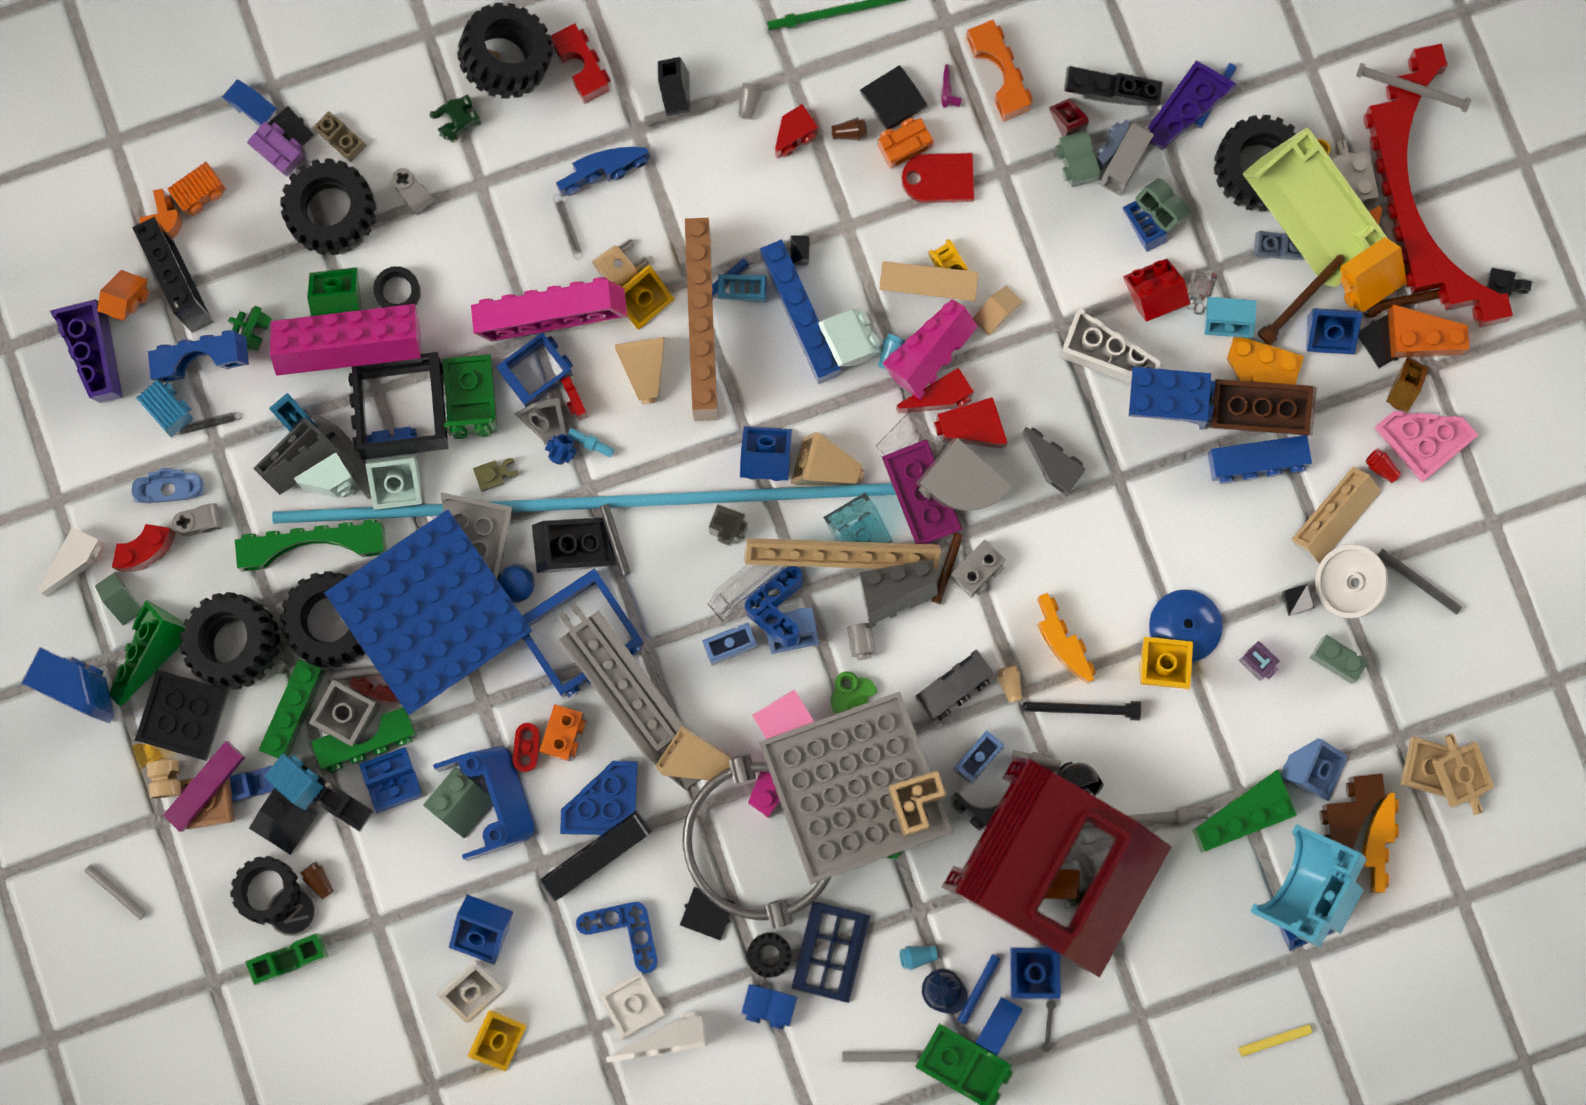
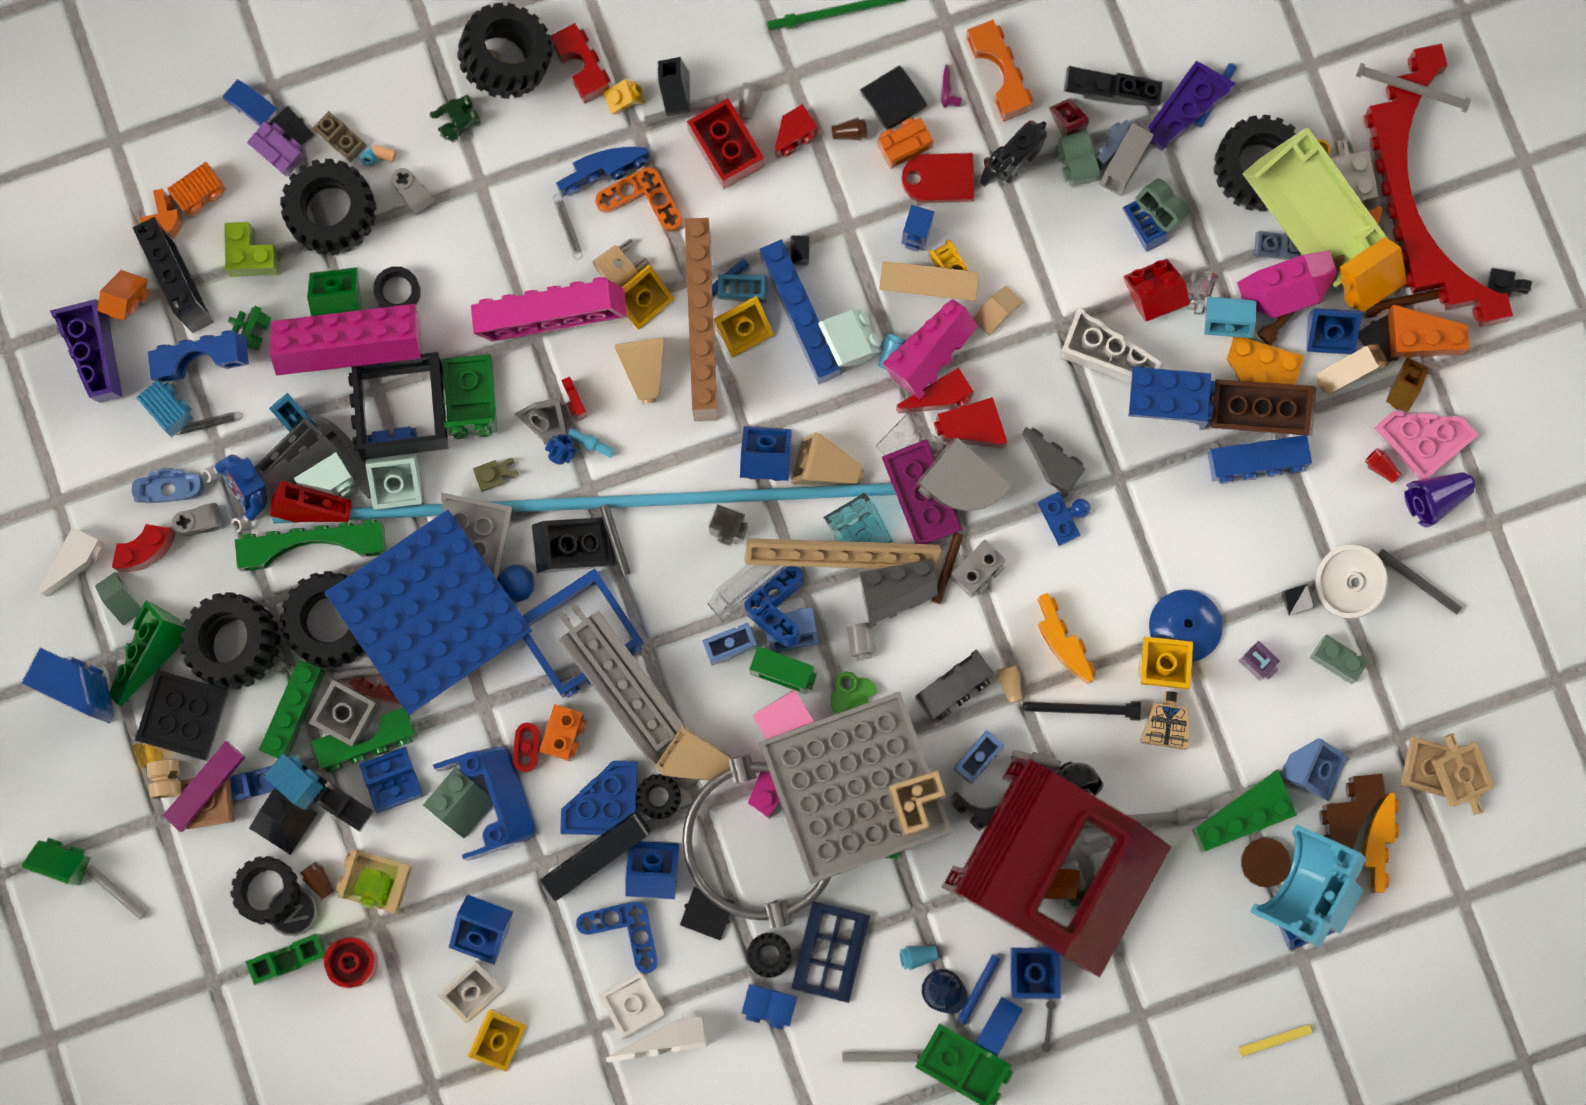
(57, 862): none -> green slope
(244, 257): none -> lime brick
(244, 484): none -> blue torso
(305, 504): none -> red slope
(337, 967): none -> red brick
(373, 888): none -> clear neon green brick
(377, 153): none -> arm
(397, 871): none -> tan panel
(550, 344): blue window -> none
(623, 96): none -> yellow bracket
(640, 190): none -> orange beam
(652, 870): none -> blue slope
(669, 807): none -> black tyre
(725, 143): none -> red brick
(743, 326): none -> yellow slope
(782, 670): none -> green window
(917, 228): none -> blue brick
(1021, 147): none -> black animal
(1060, 518): none -> blue plate
(1167, 724): none -> torso
(1265, 862): none -> reddish brown tile
(1290, 284): none -> dark pink wedge
(1337, 514): tan panel -> none
(1352, 369): none -> tan slope
(1437, 496): none -> dark purple cone

